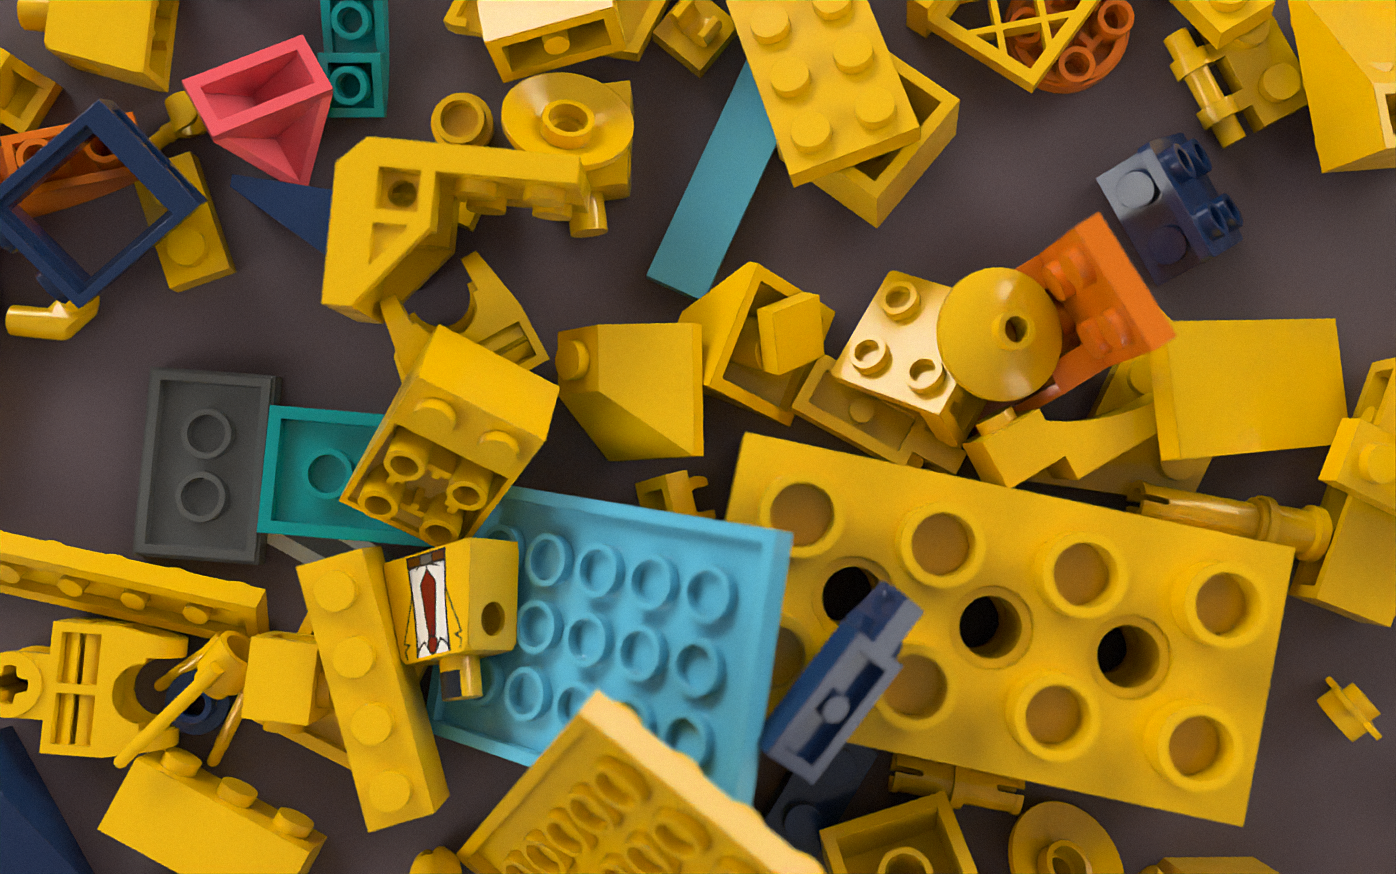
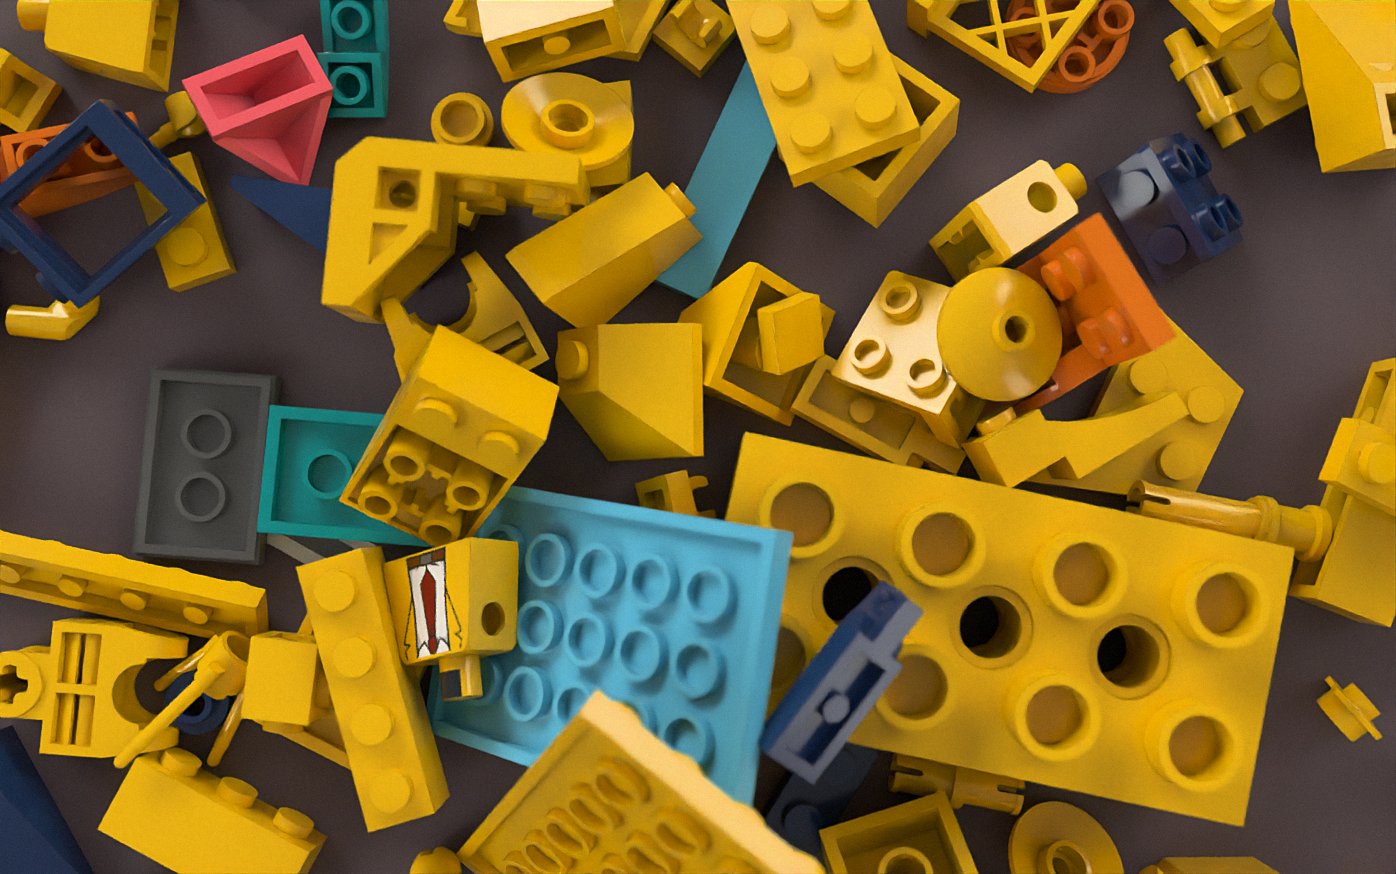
(607, 251): none -> yellow slope
(1009, 218): none -> yellow torso
(1247, 387): yellow tile -> none

